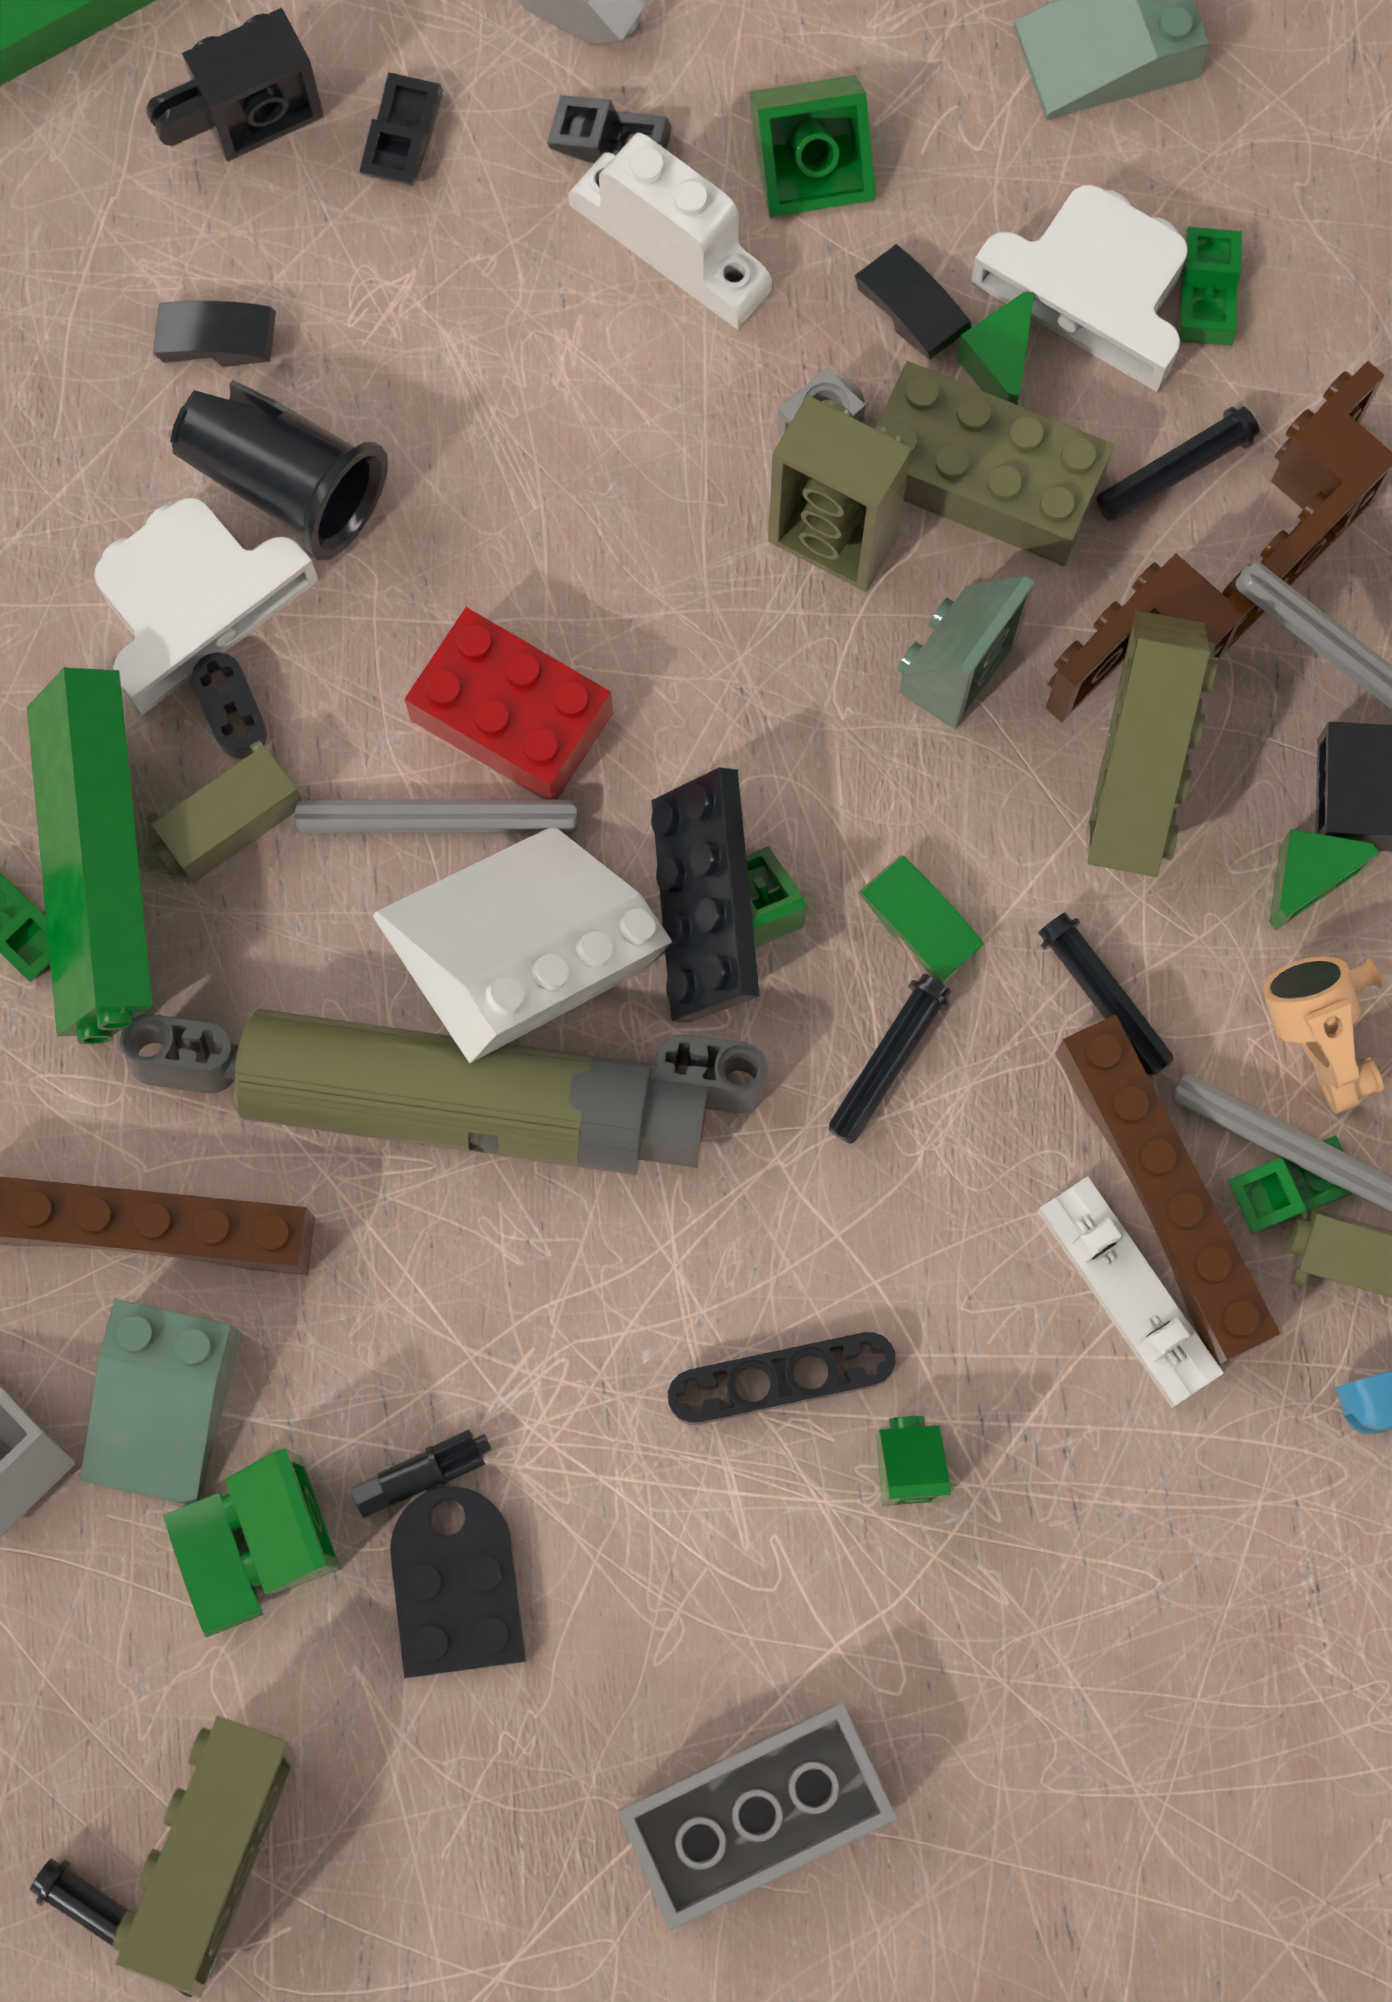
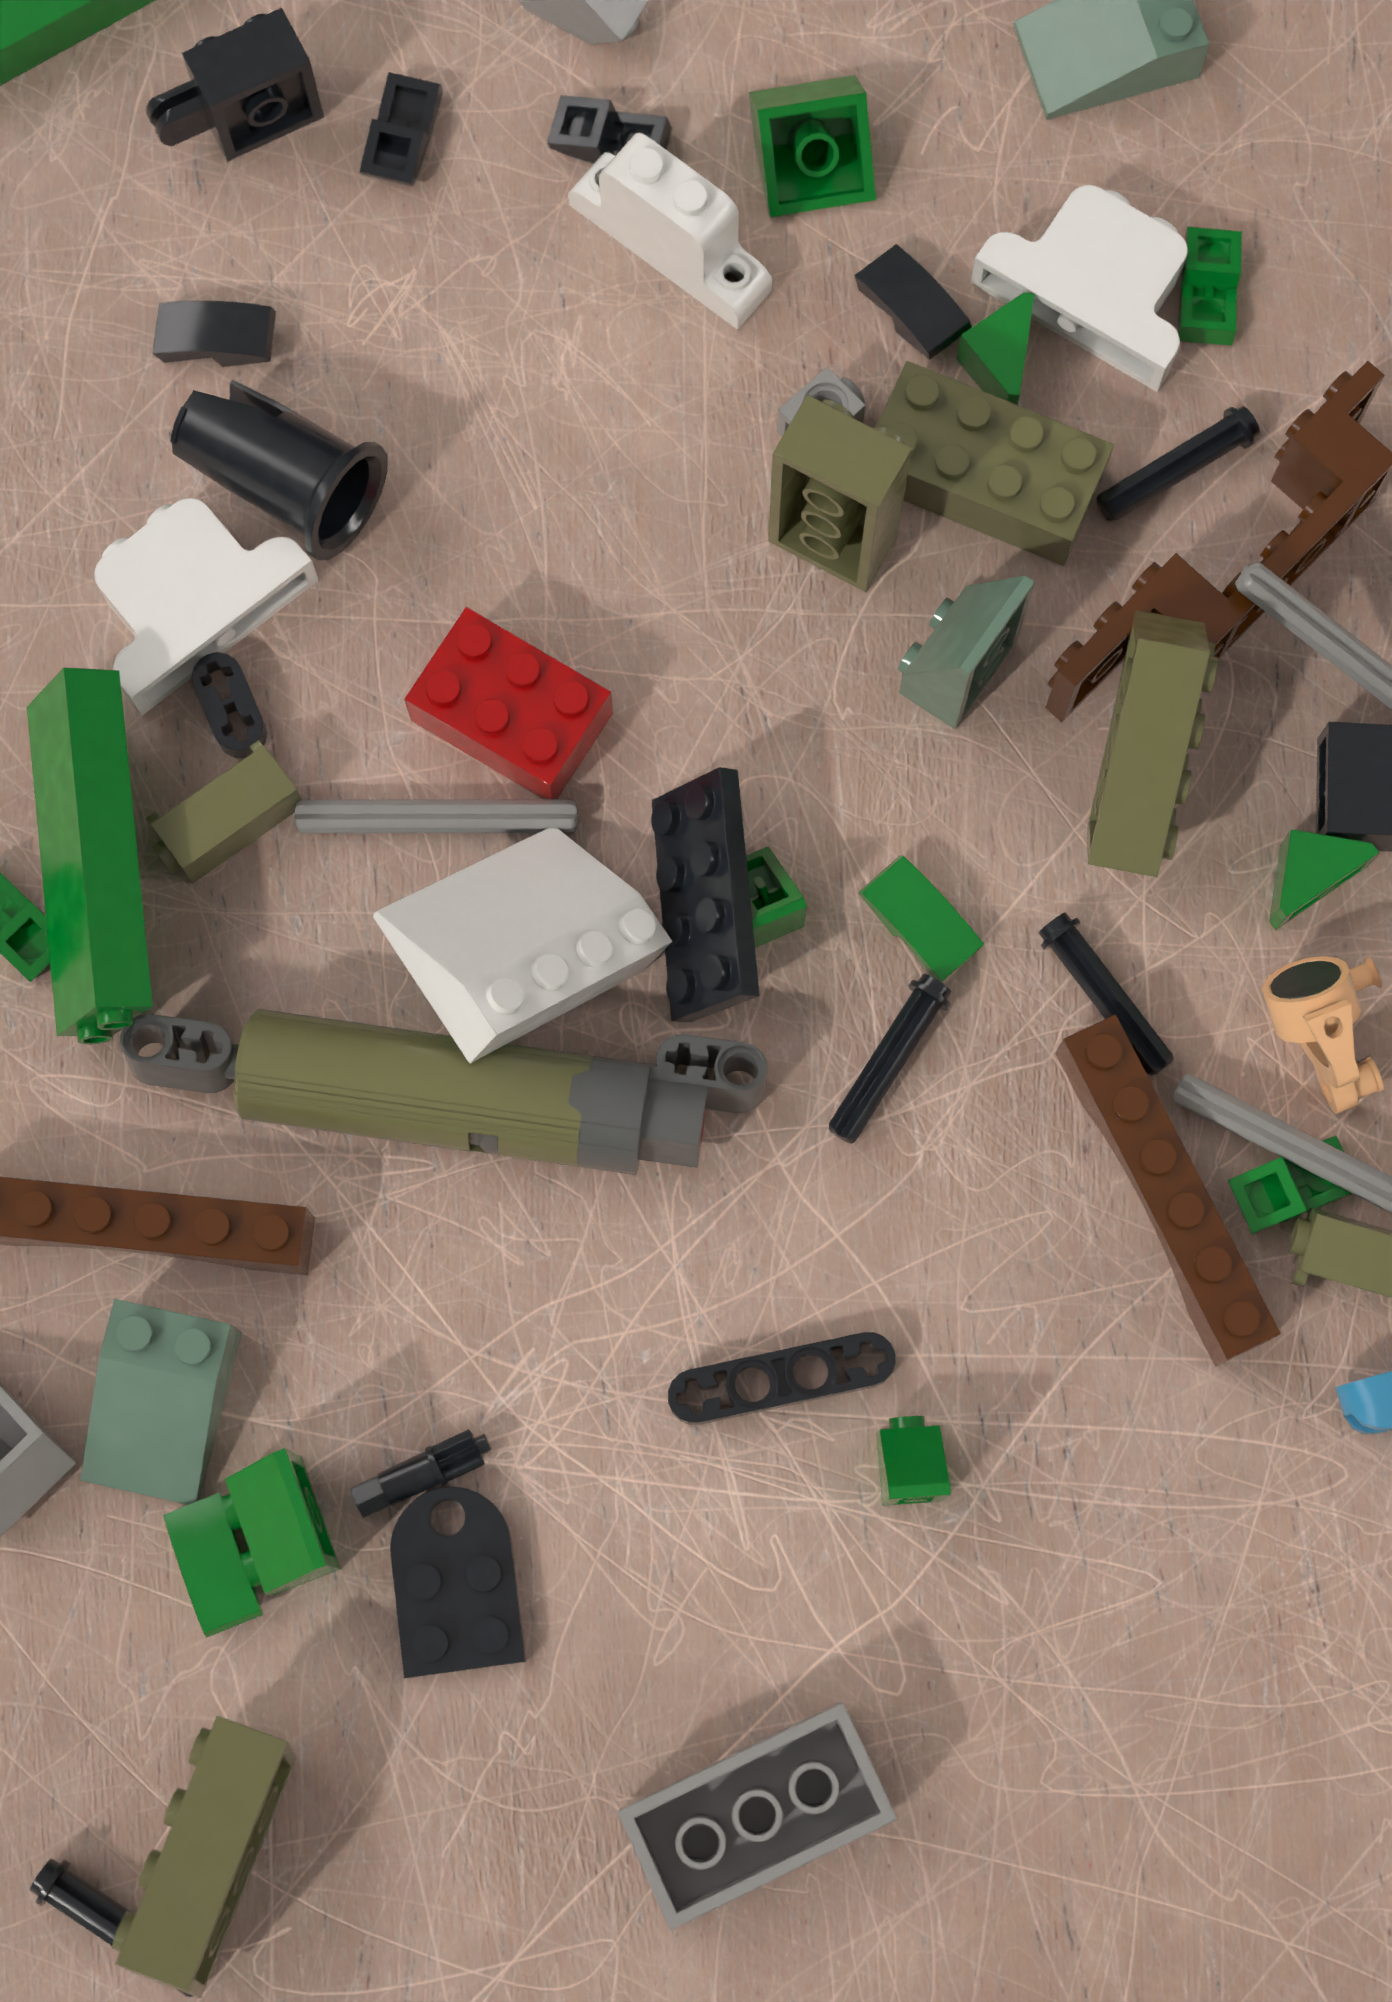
(1130, 1292): white hinge -> none

